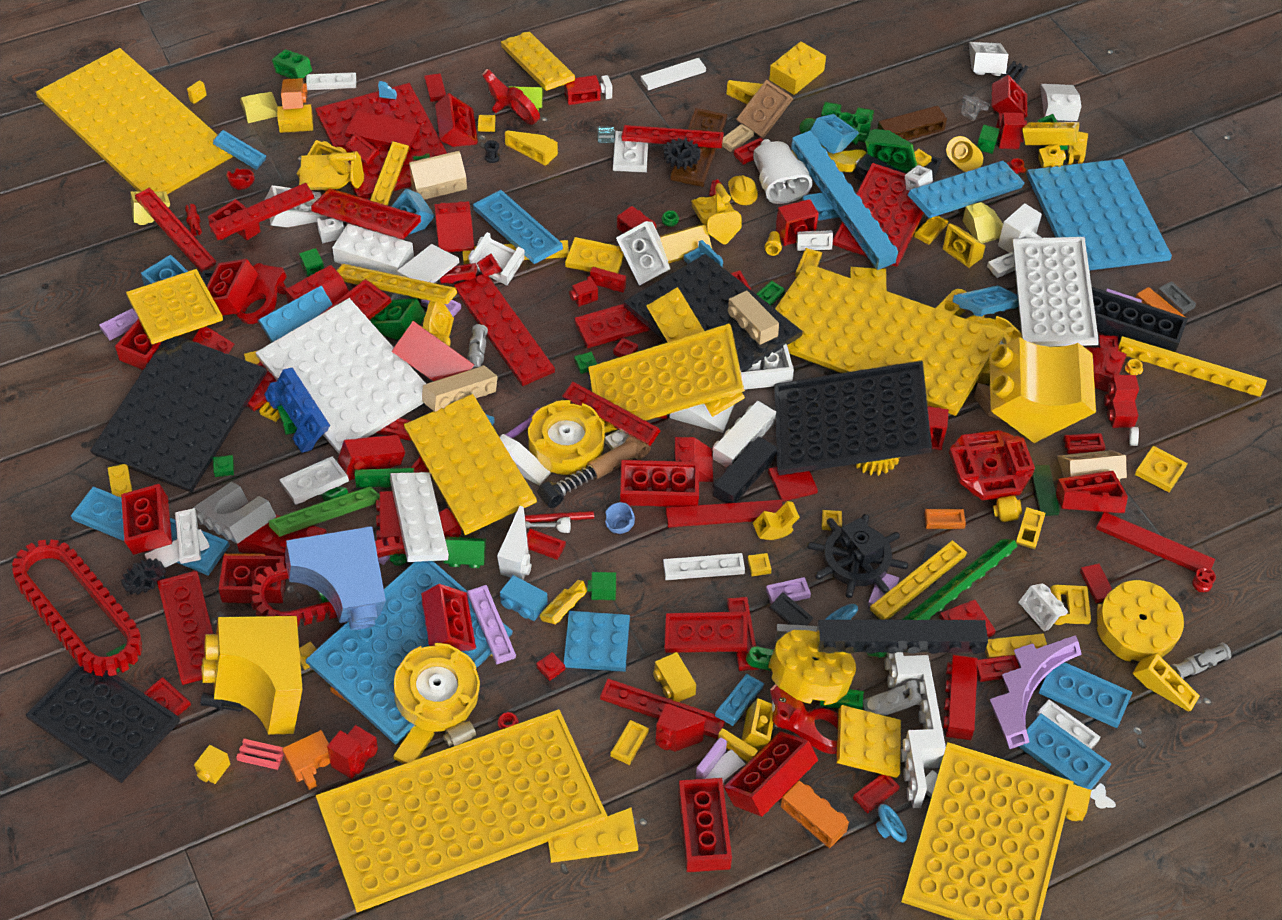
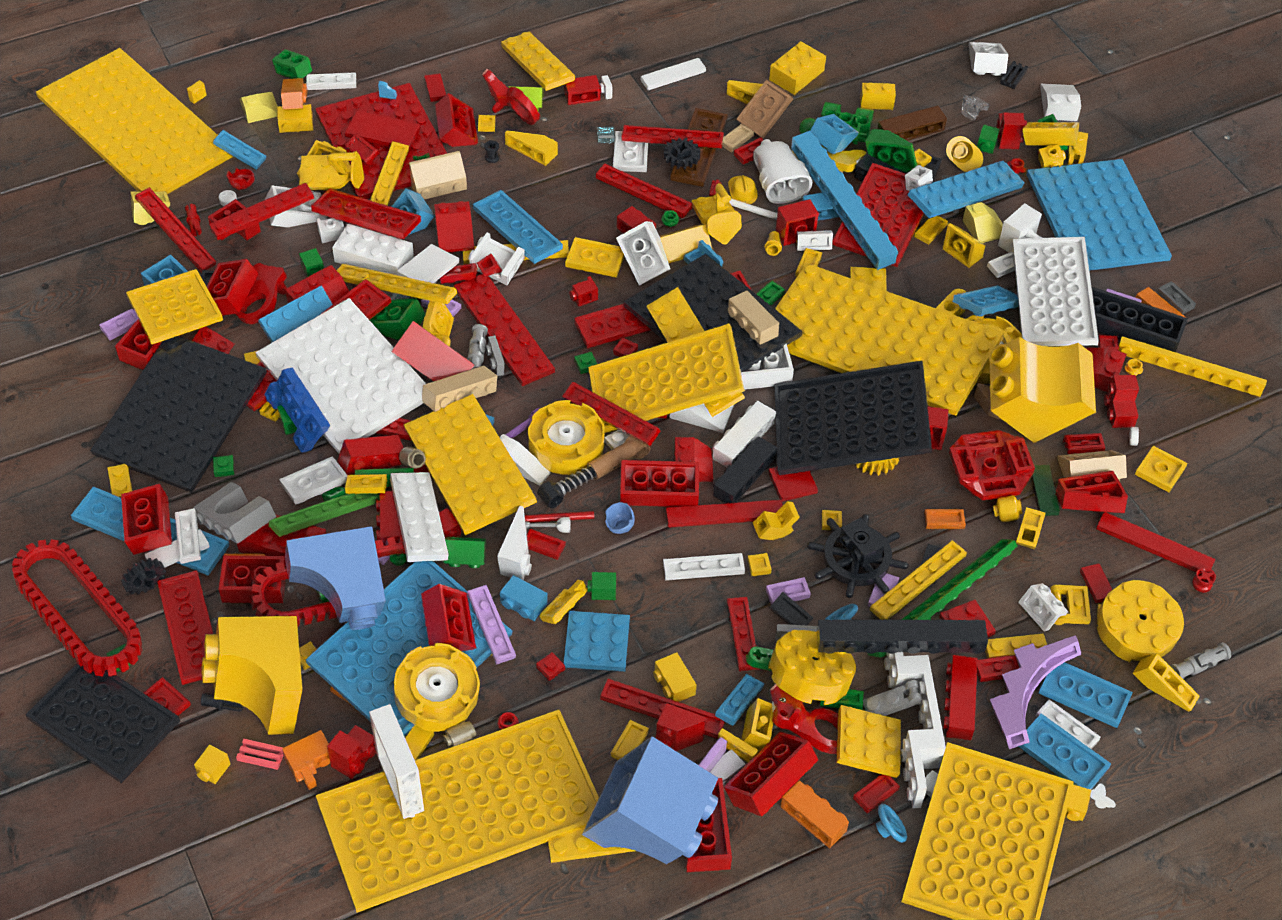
(226, 197): none -> white tile
(366, 484): none -> yellow plate
(397, 761): none -> white window
(412, 457): none -> dark tan brick
(496, 359): none -> light grey plate
(608, 279): red plate -> none
(643, 190): none -> red plate
(653, 803): none -> medium blue brick
(706, 632): red plate -> none
(753, 209): none -> white bar
(877, 96): none -> yellow brick
(1008, 97): red slope -> none

